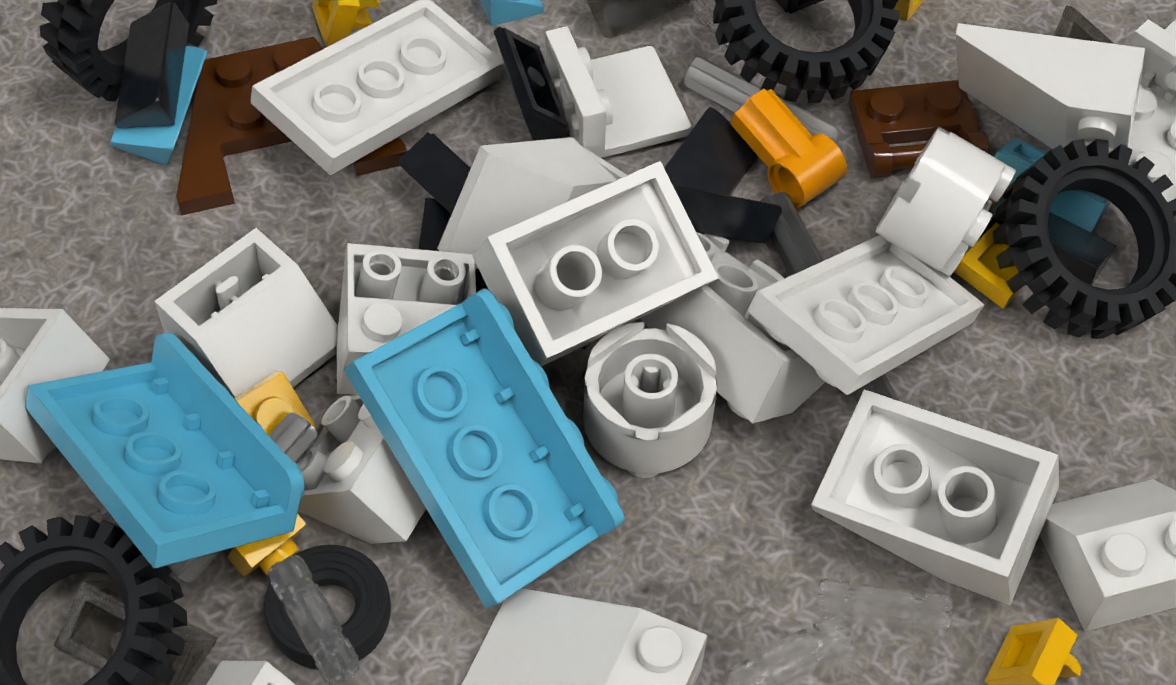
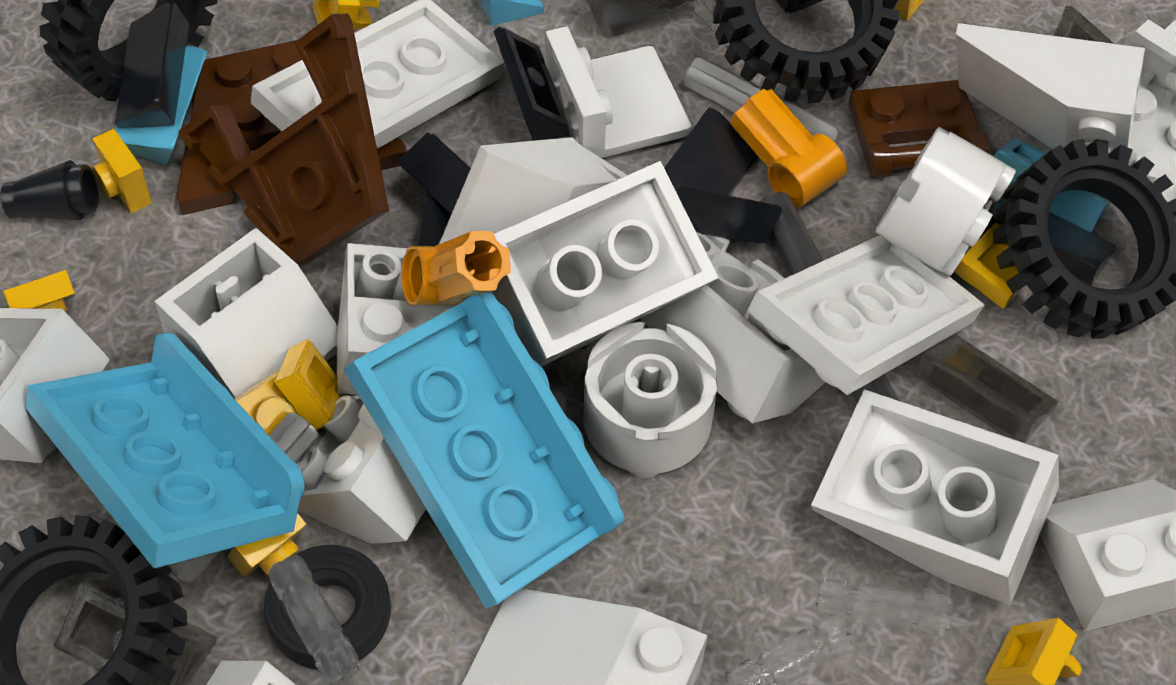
(41, 293): none -> yellow plate
(53, 193): none -> black cone
(120, 172): none -> yellow plate
(308, 383): none -> yellow tile
(319, 173): none -> reddish brown wing
(454, 269): none -> light orange piece
(985, 388): none -> clear smoke slope

